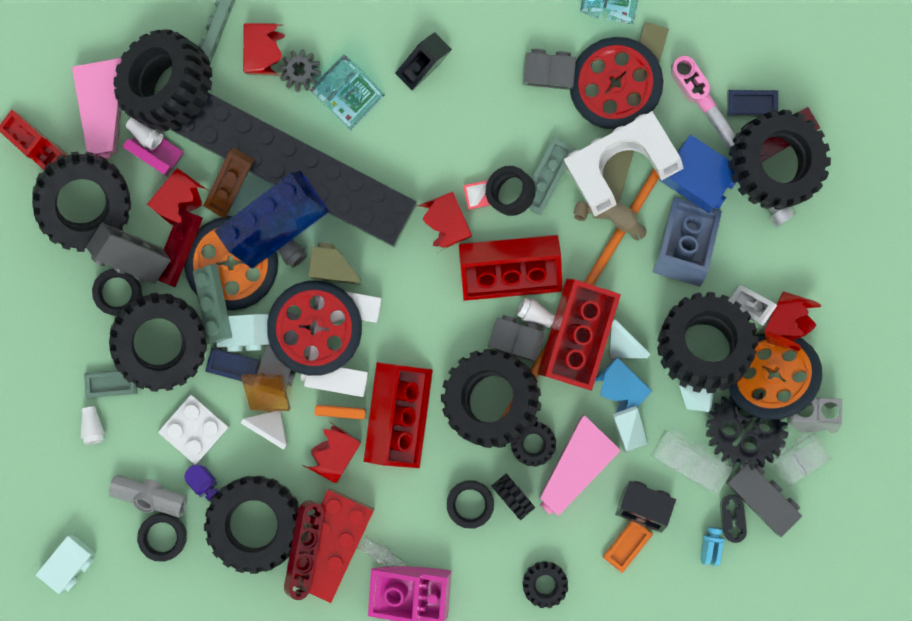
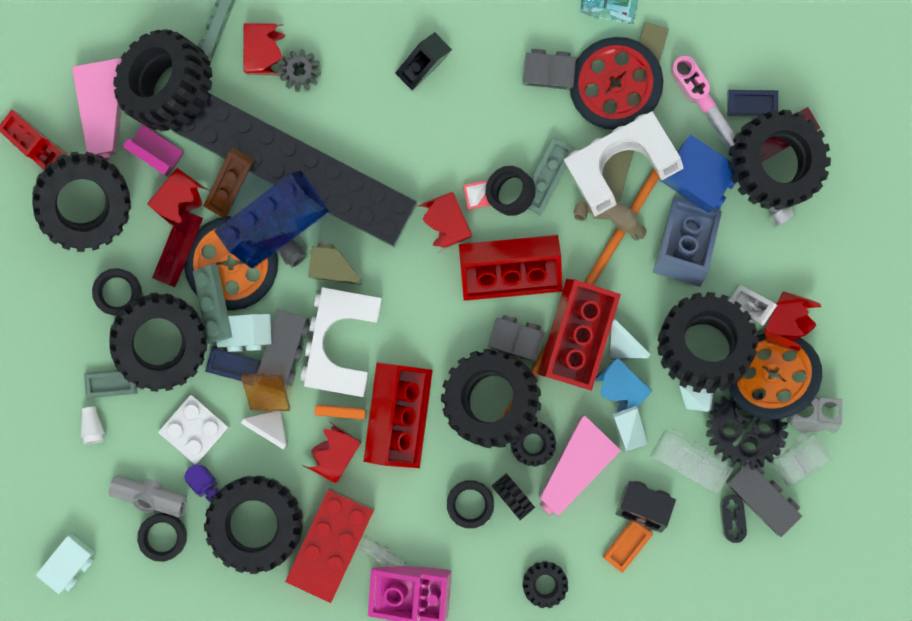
(127, 253): dark grey brick -> none
(147, 137): white cone -> none
(293, 355): wedge -> none
(308, 550): dark red beam -> none
(347, 92): clear light blue slope -> none
(534, 313): white cone -> none
(712, 546): medium azure arm -> none

